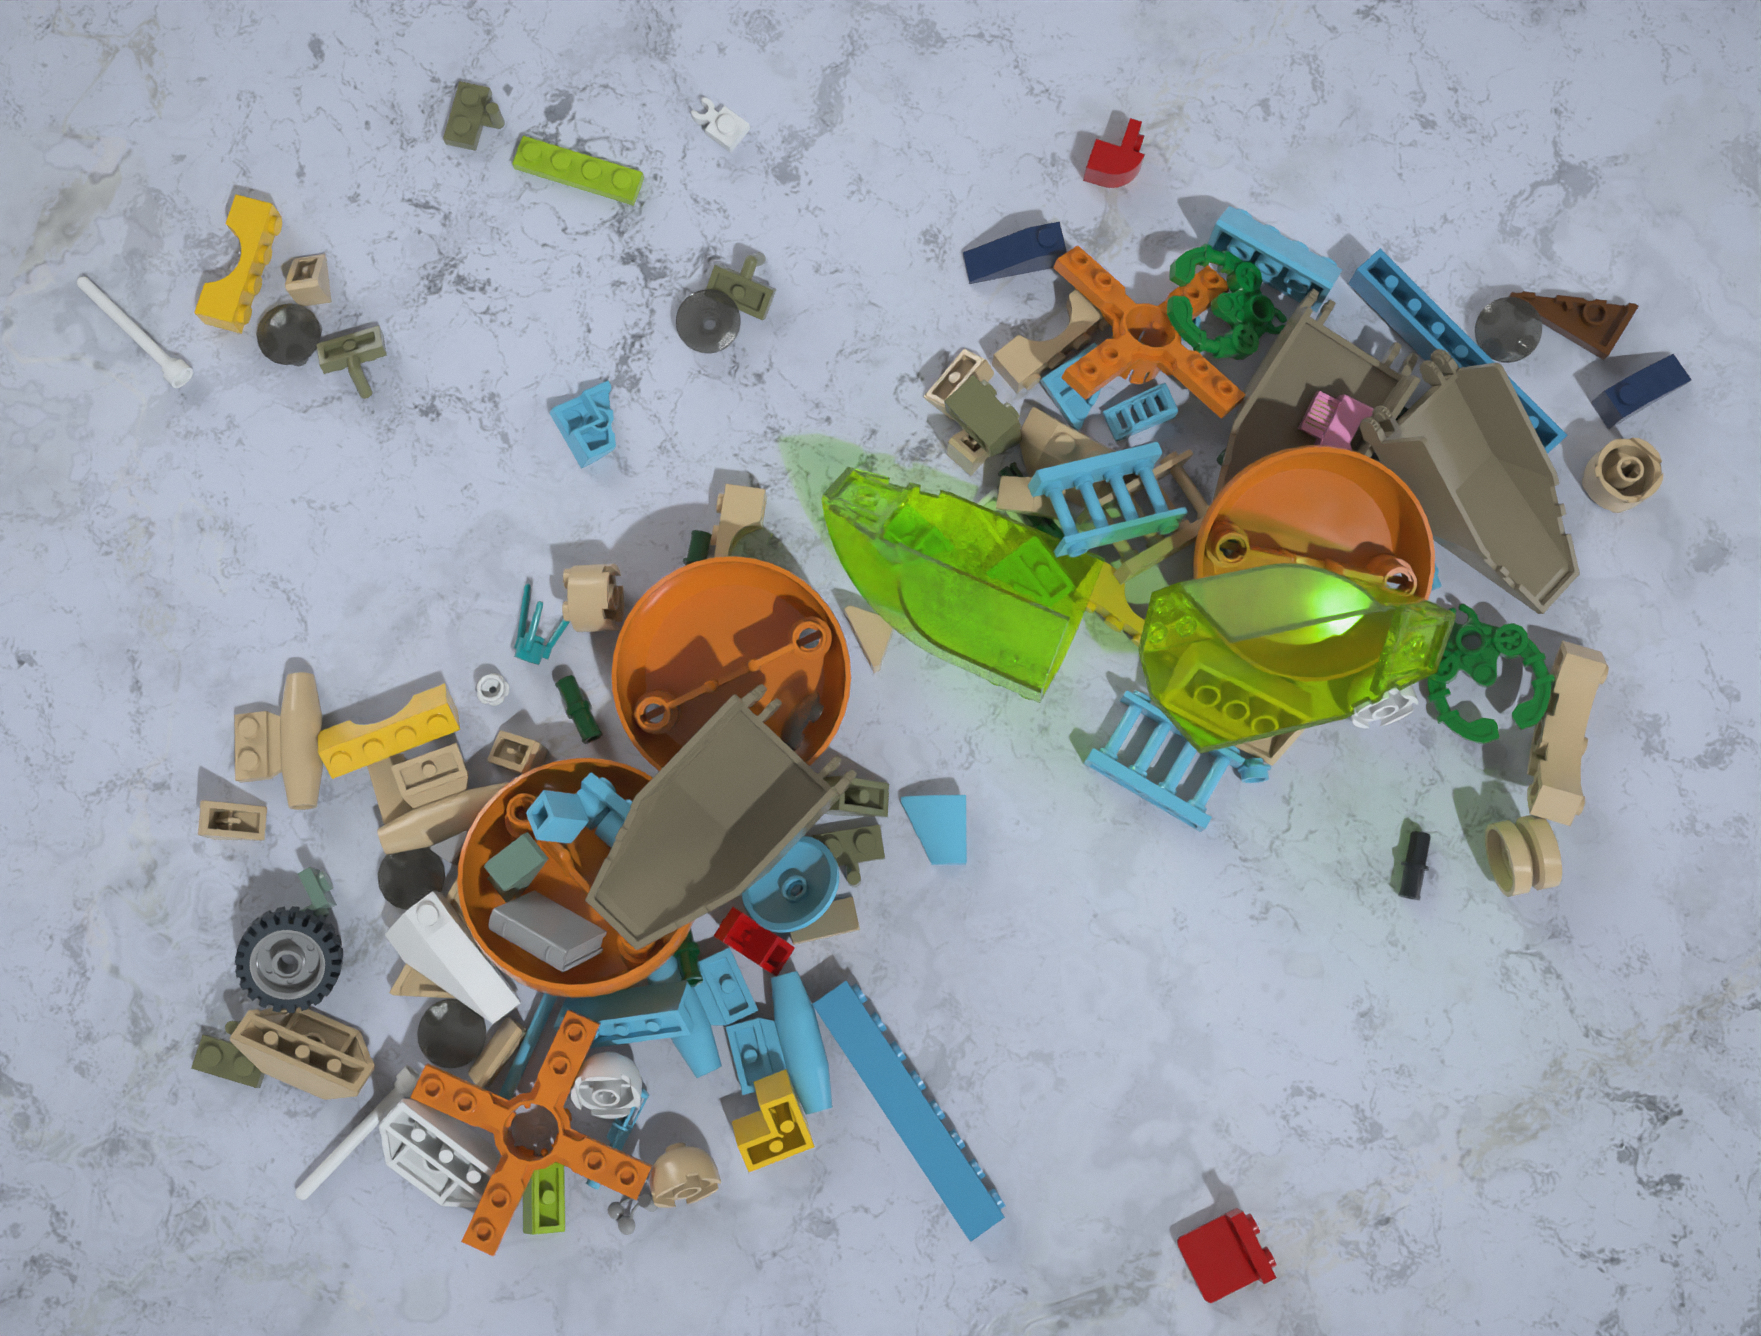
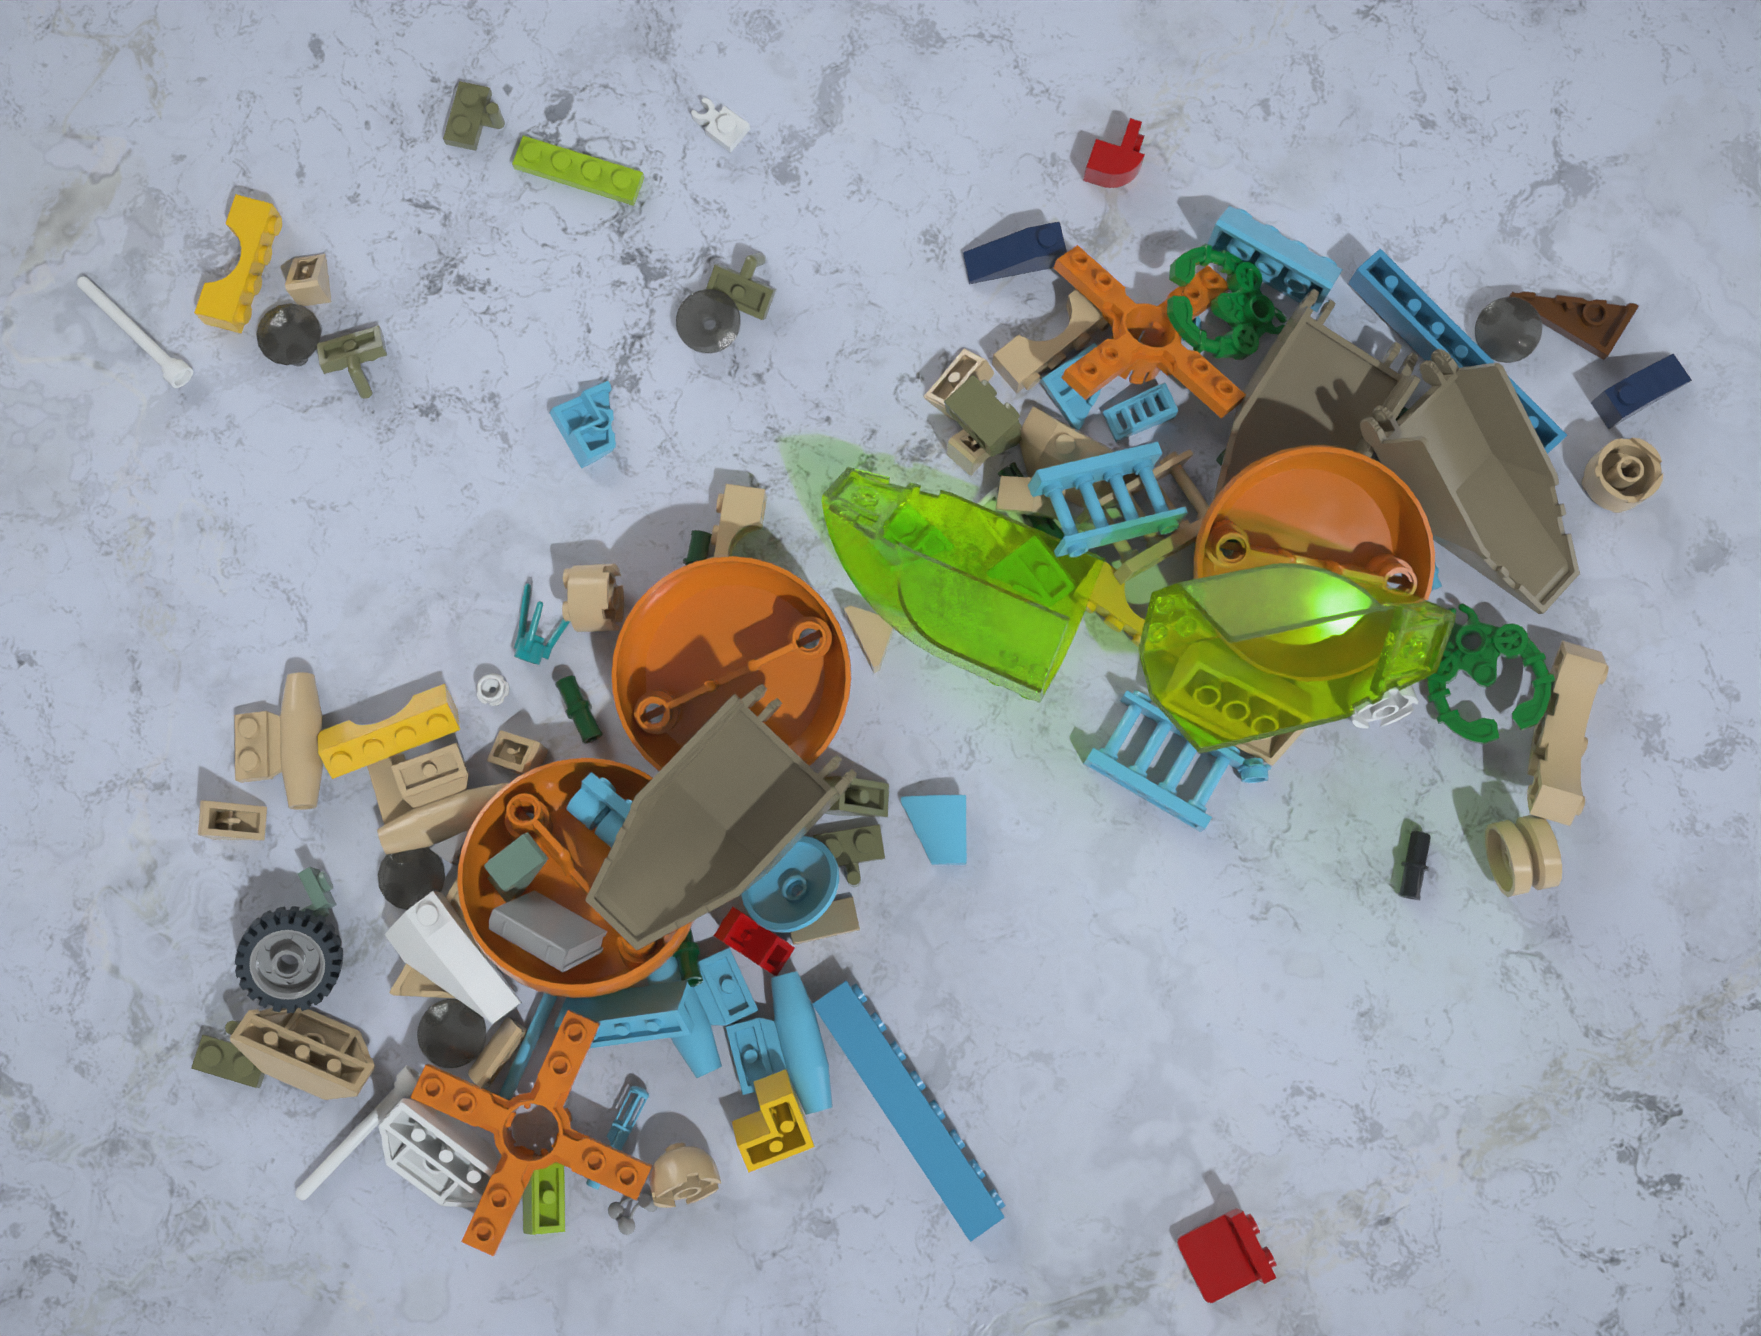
(557, 816): medium azure brick -> none
(607, 1085): white cylinder -> none
(804, 711): clear smoke dish -> none
(1334, 419): bright pink piece -> none

